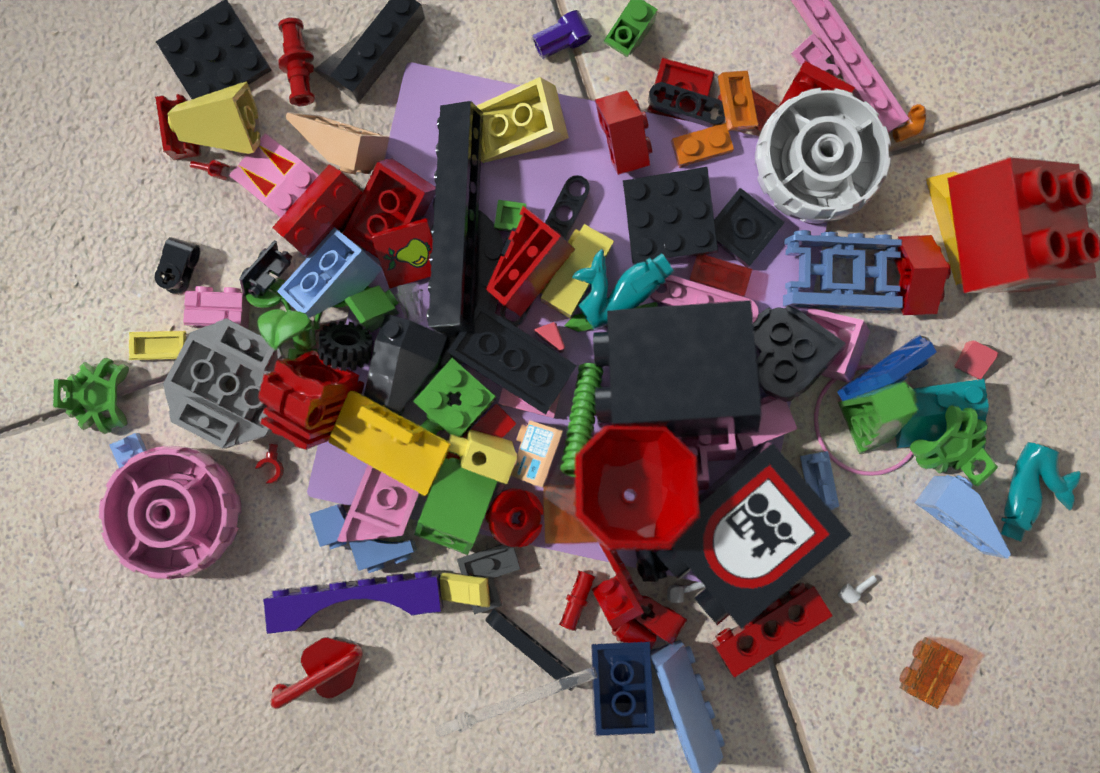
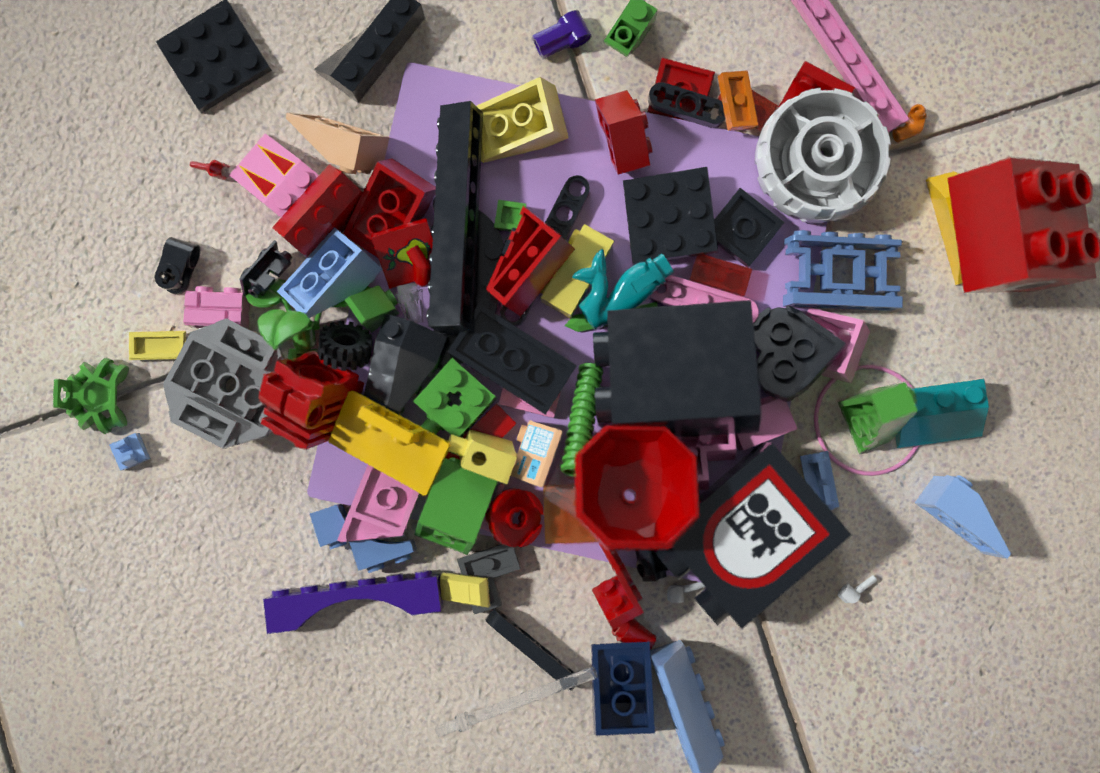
(171, 145): red hinge -> none
(200, 505): bright pink wheel -> none
(218, 120): light yellow slope -> none
(271, 456): red piece -> none
(296, 62): red piece -> none
(329, 669): red piece -> none
(421, 266): none -> red arm
(551, 335): coral slope -> none
(577, 600): red pin -> none
(661, 620): red piece -> none
(702, 145): orange plate -> none
(812, 613): red brick -> none
(815, 53): bright pink plate -> none
(891, 369): blue wing -> none
(922, 274): red brick -> none
(930, 672): clear orange brick -> none
(957, 447): bright green piece -> none
(976, 359): coral slope -> none
(1025, 493): teal piece -> none

